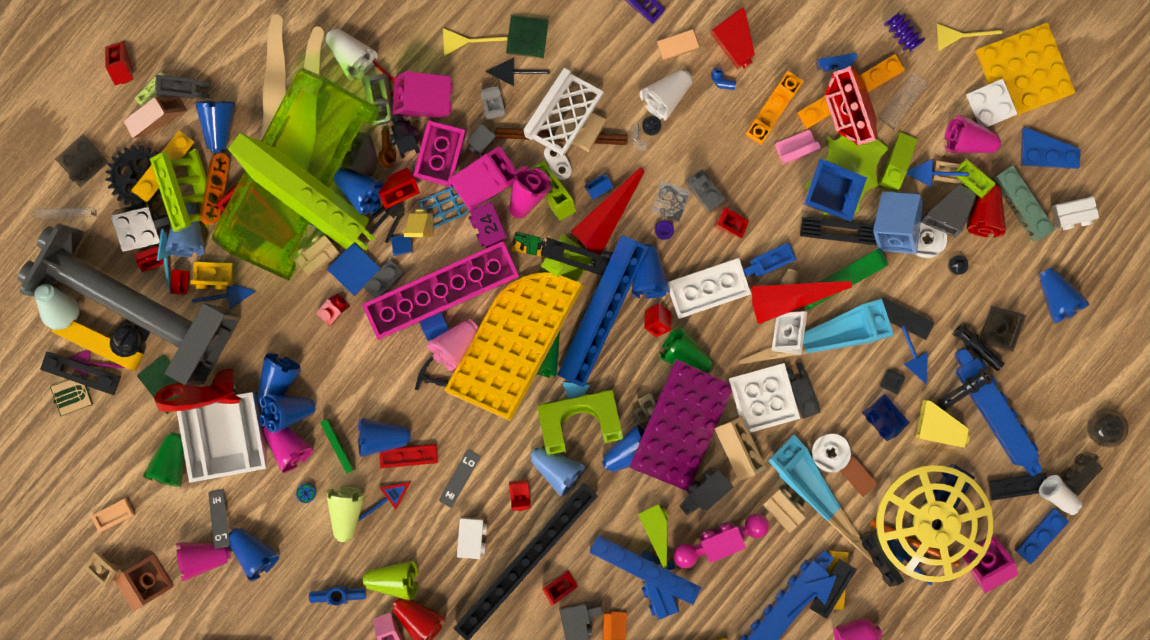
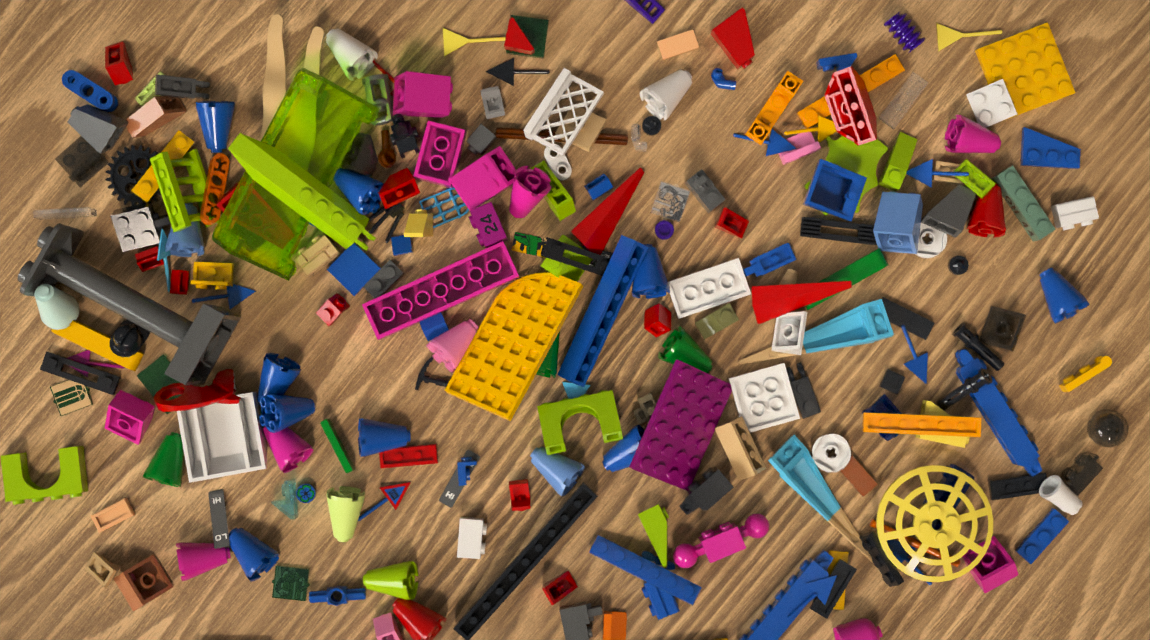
(20, 487): none -> lime arch
(80, 84): none -> blue piece
(97, 127): none -> slope
(129, 416): none -> dark pink slope
(289, 504): none -> clear light blue slope
(290, 583): none -> clear green piece
(463, 473): none -> blue bracket
(516, 40): none -> red slope
(716, 321): none -> olive arch
(776, 143): none -> blue piece
(783, 509): tan brick -> none
(825, 128): none -> yellow piece
(922, 424): none -> light orange plate
(1086, 373): none -> yellow plate

